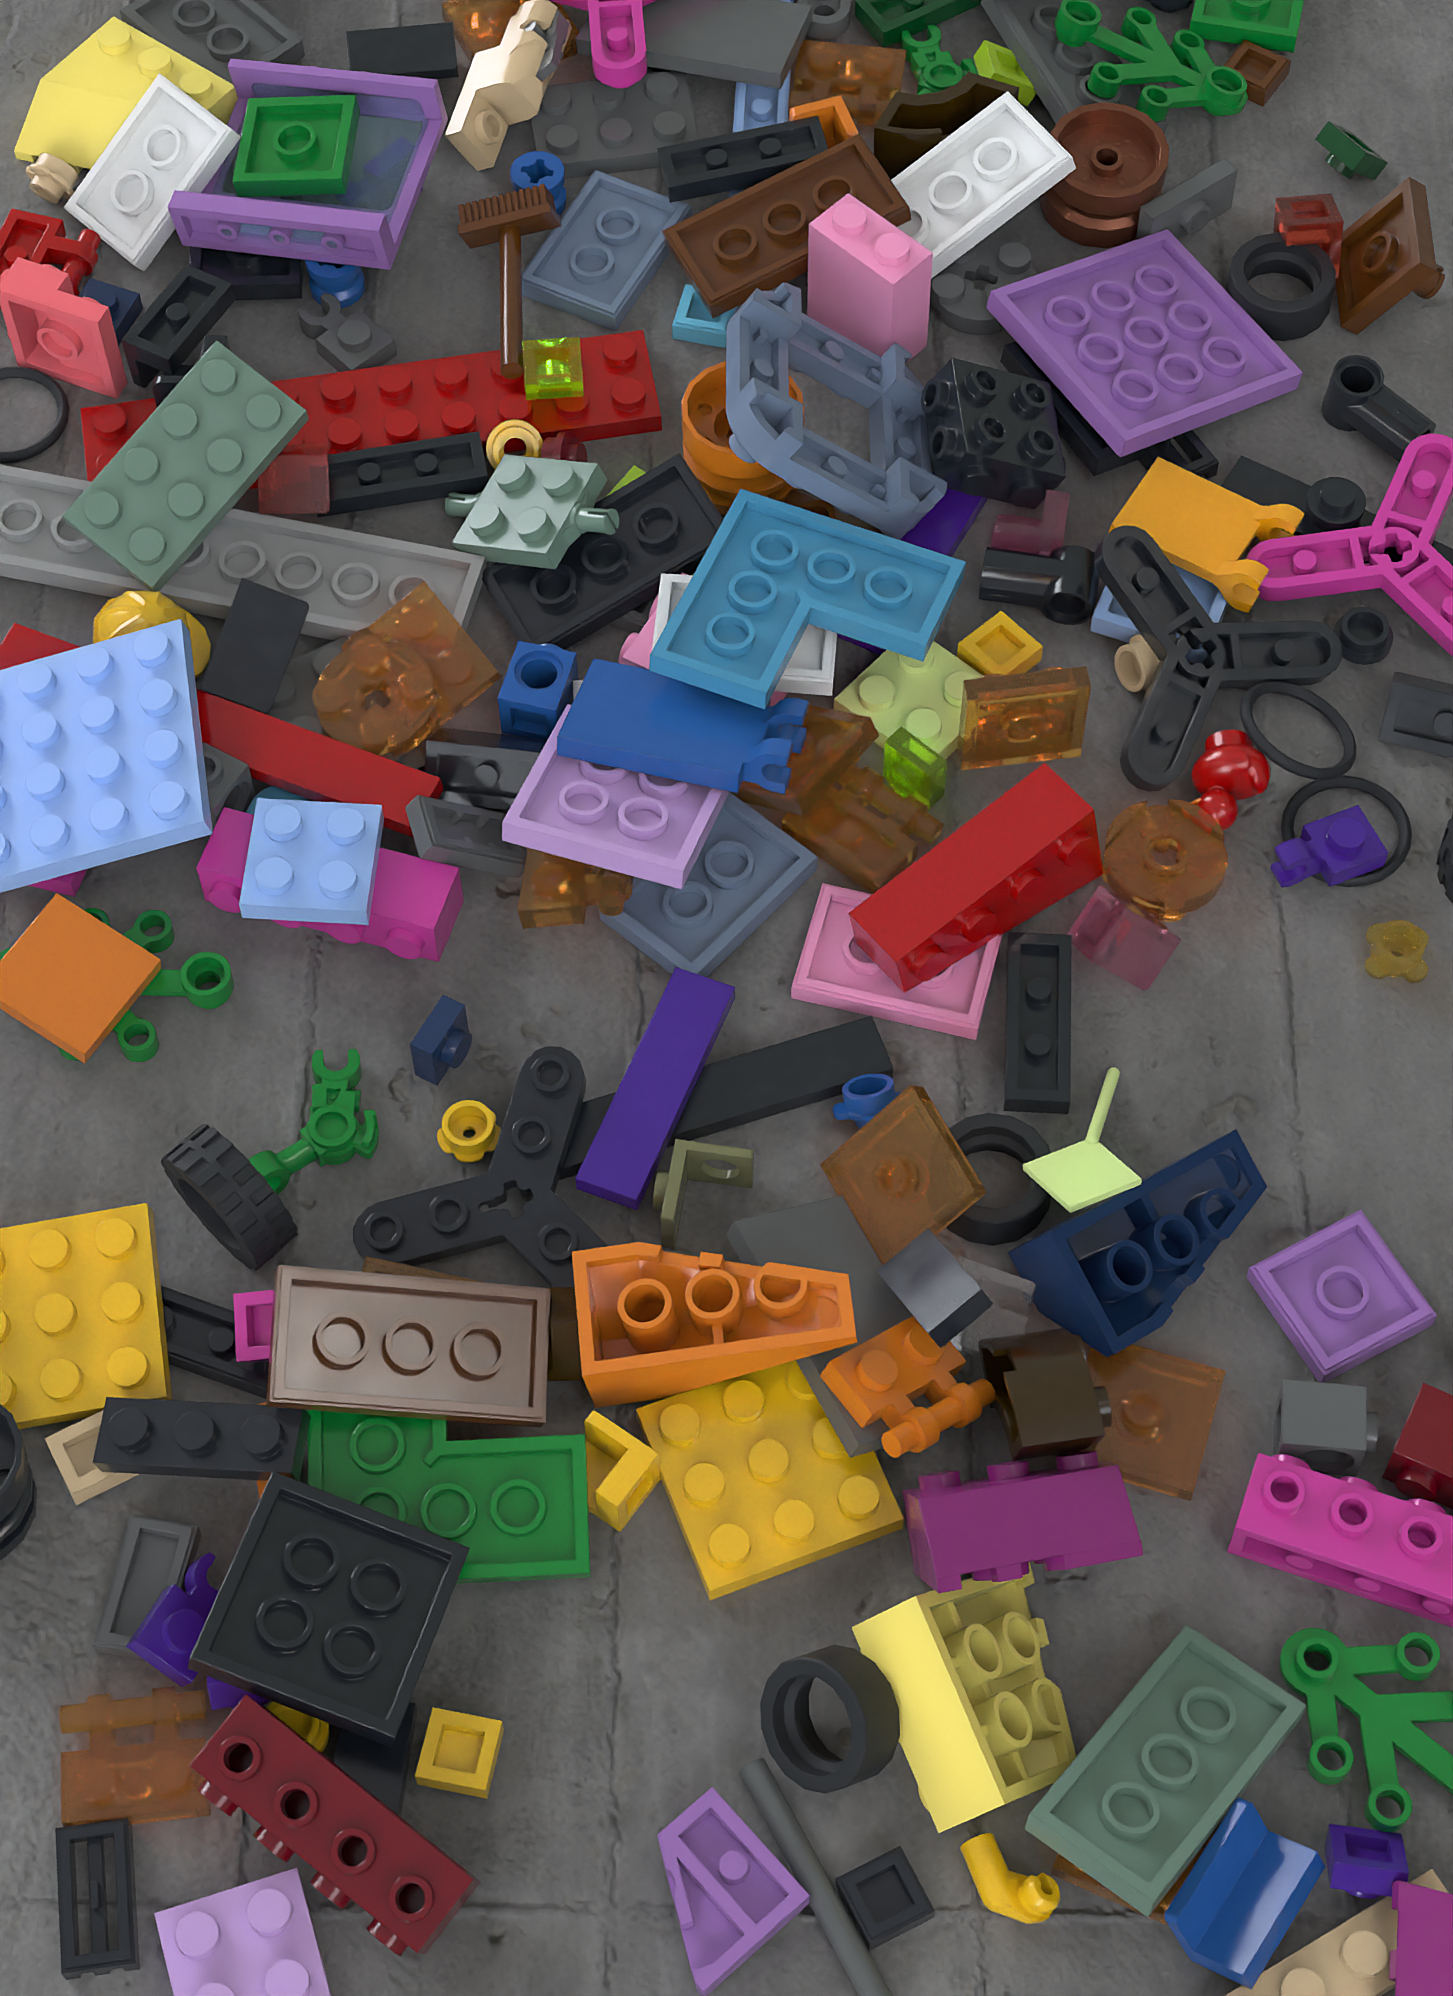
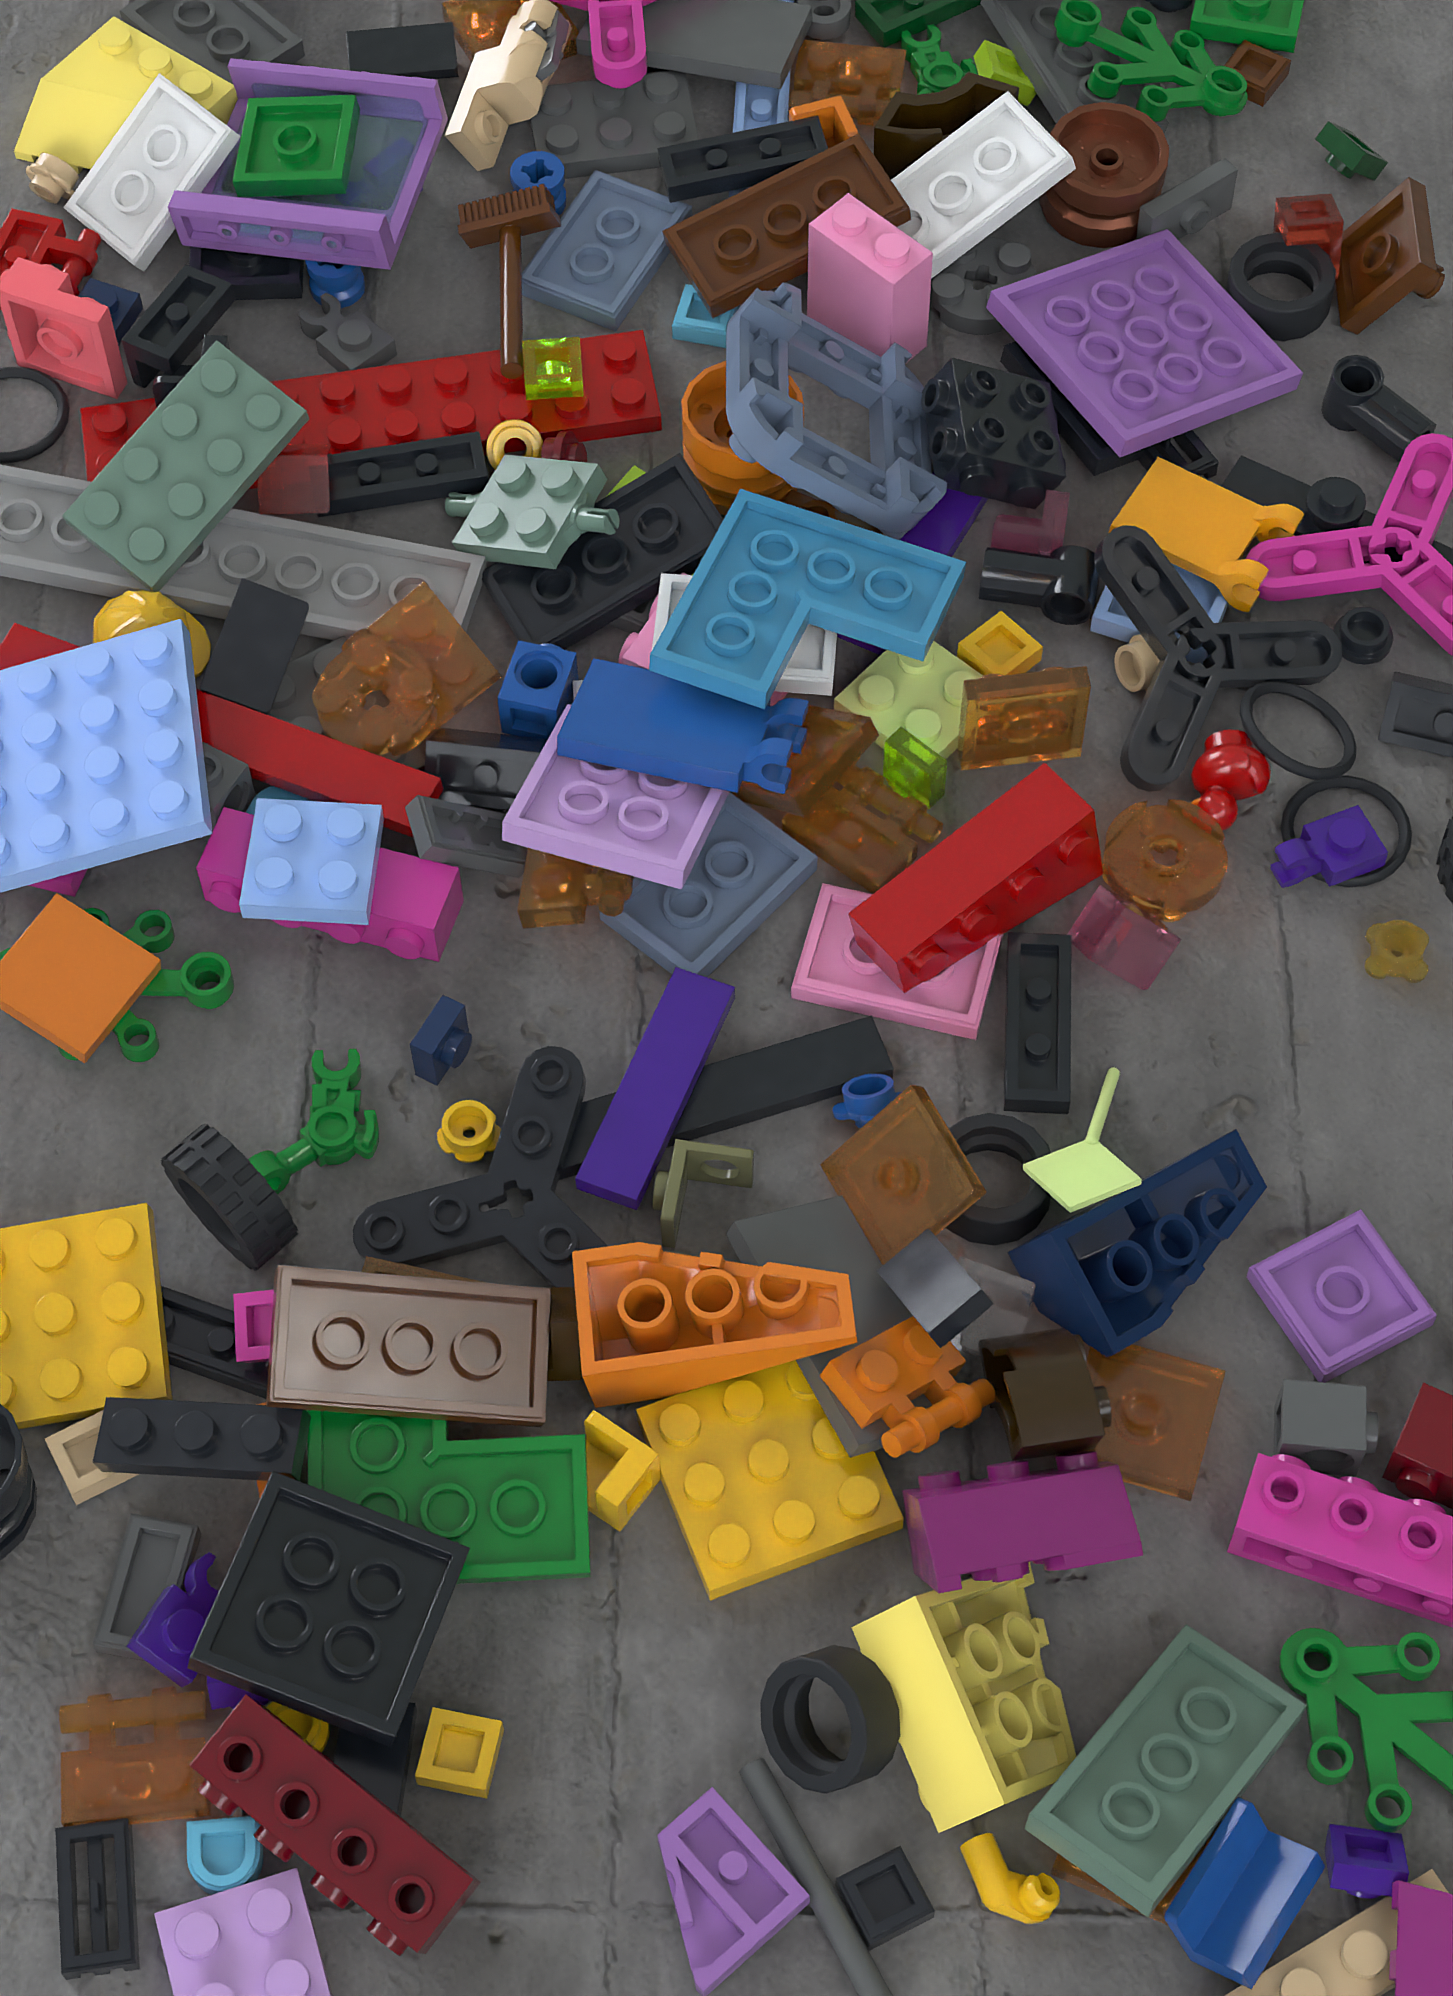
(223, 1853): none -> medium azure tile

